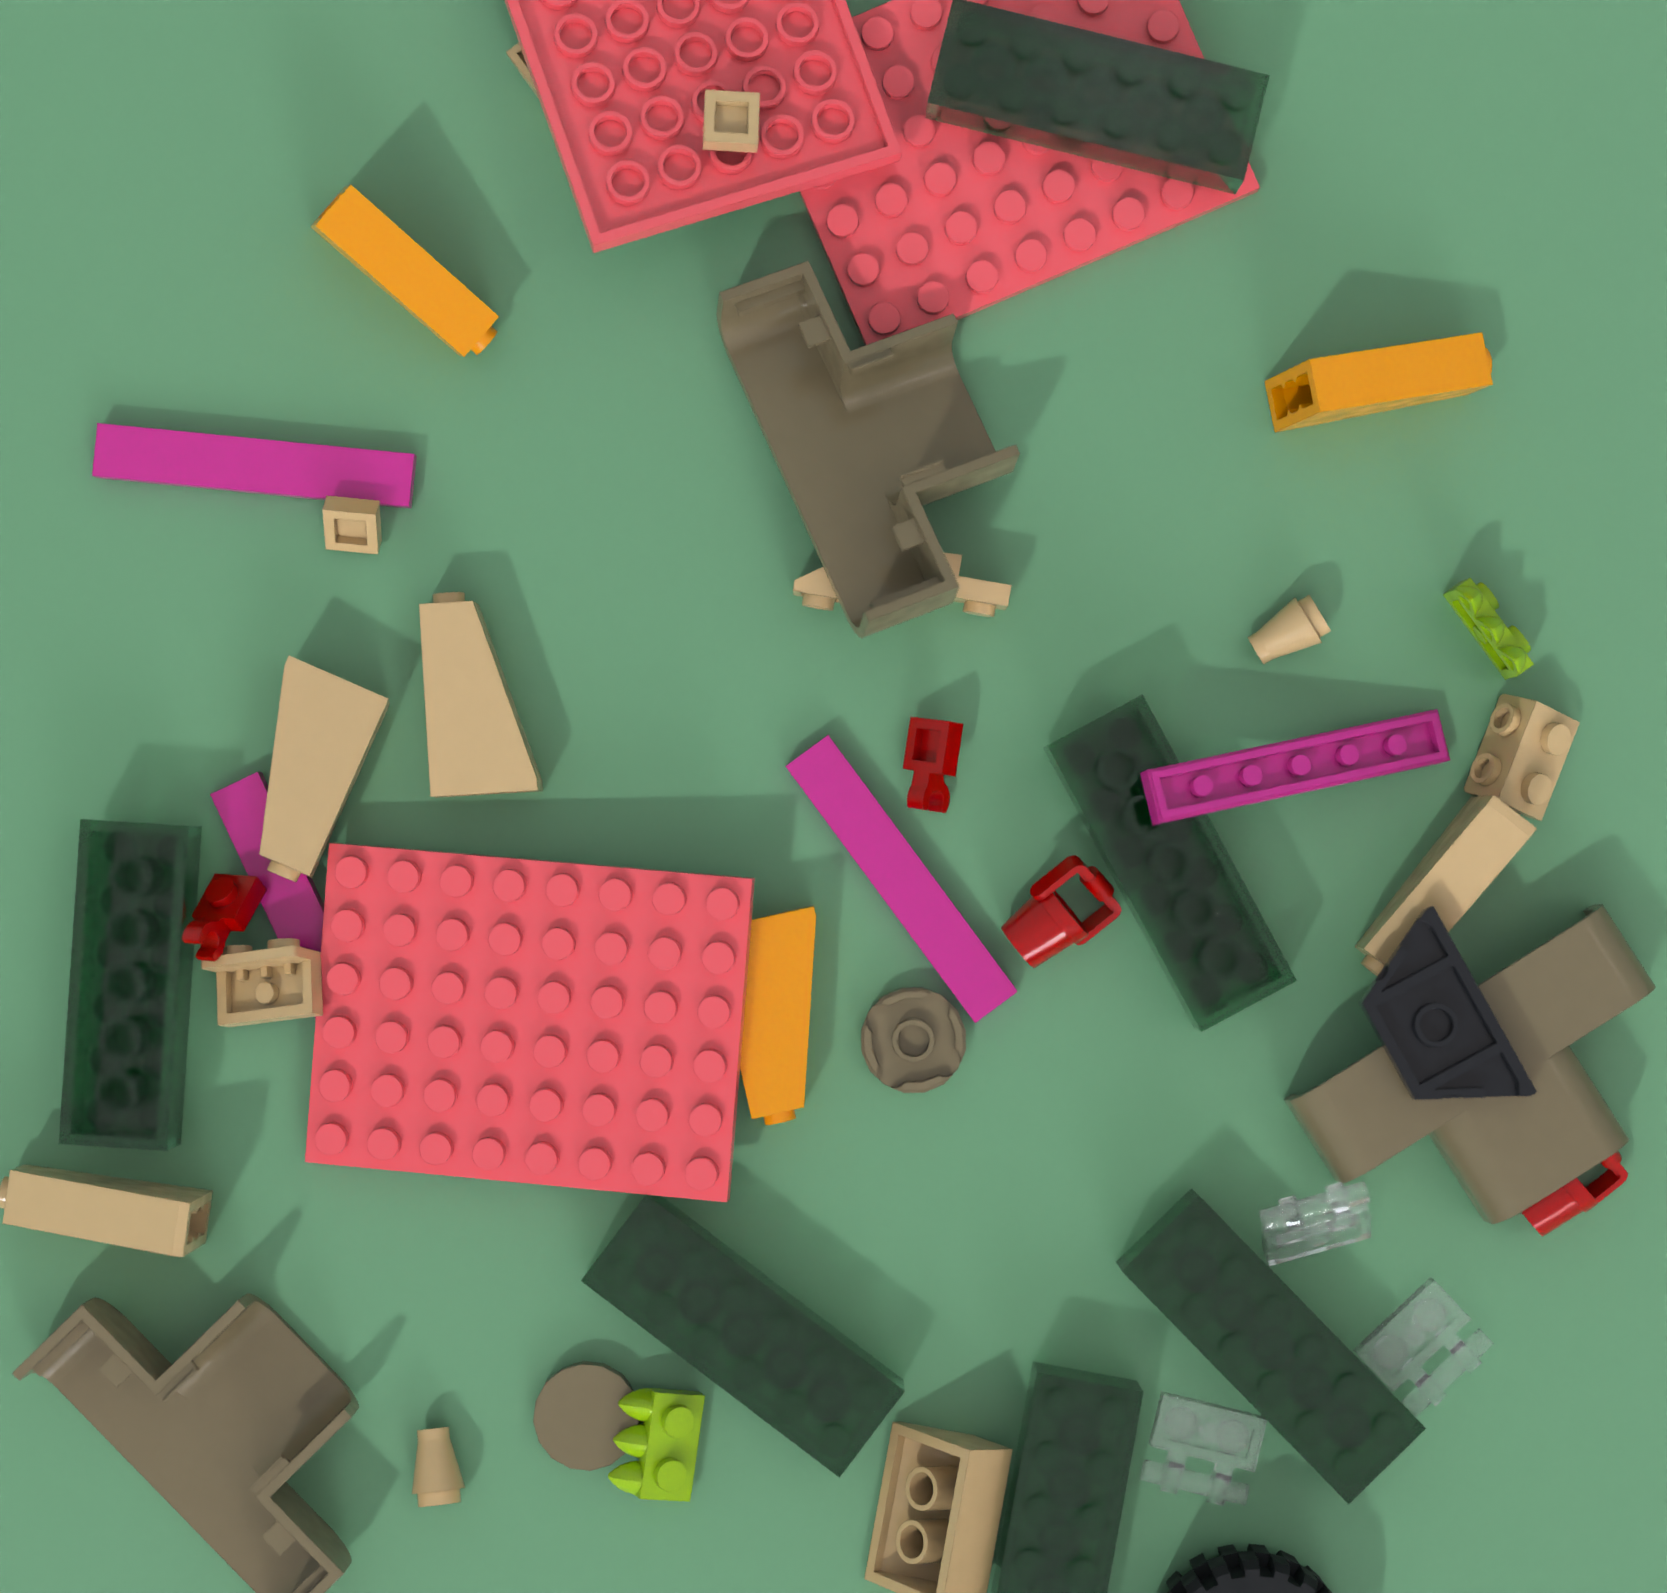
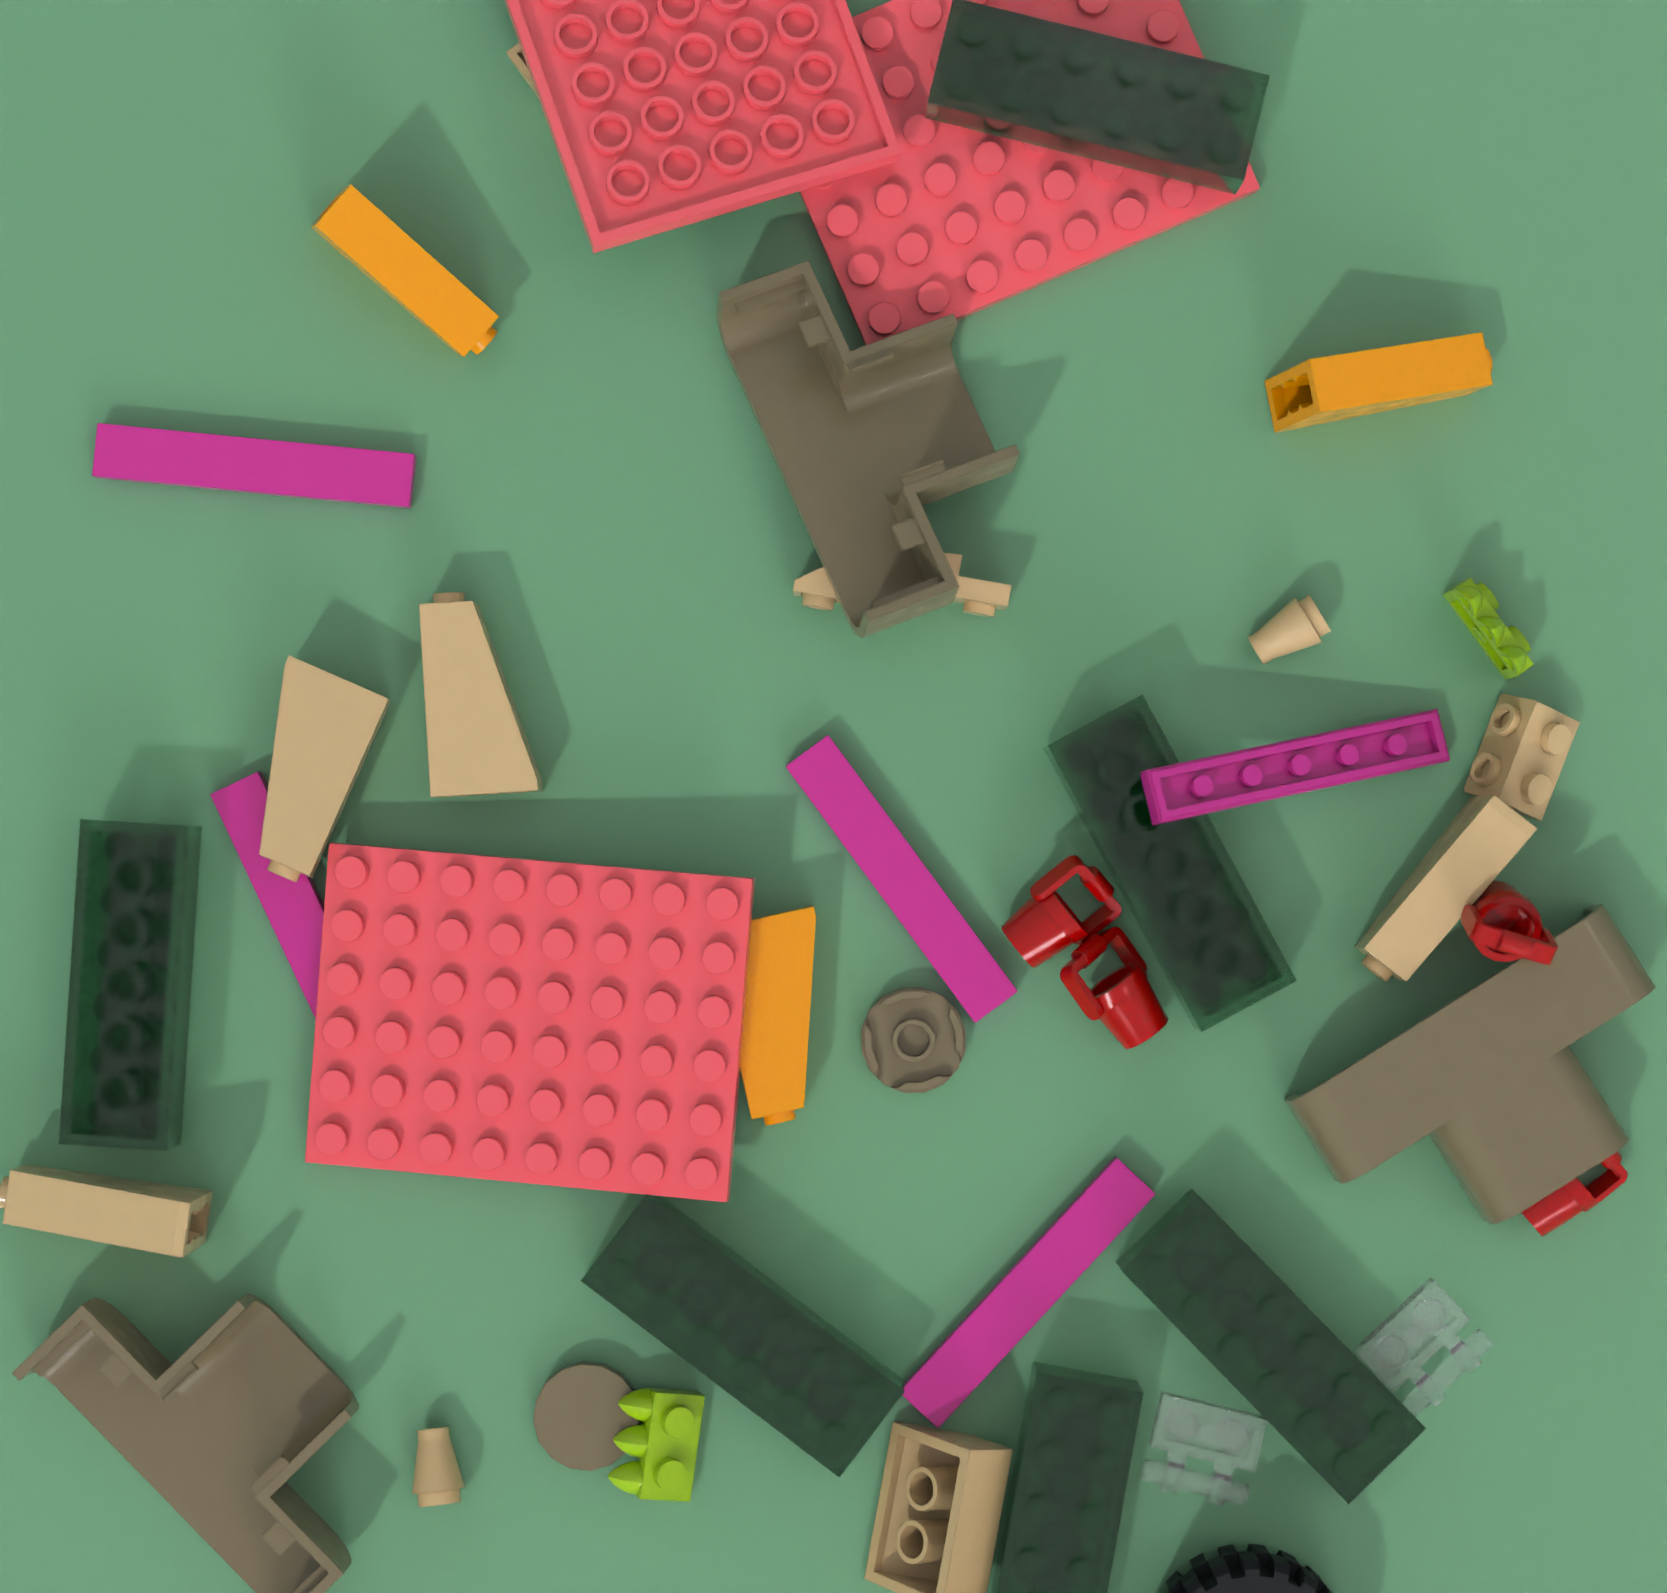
(222, 909): red plate -> none
(267, 983): tan bracket -> none
(352, 524): tan plate -> none
(731, 121): tan plate -> none
(931, 753): red plate -> none
(1026, 1291): none -> dark pink tile
(1122, 998): none -> red piece
(1315, 1222): clear plate -> none
(1440, 1022): black wing -> none
(1507, 926): none -> red piece

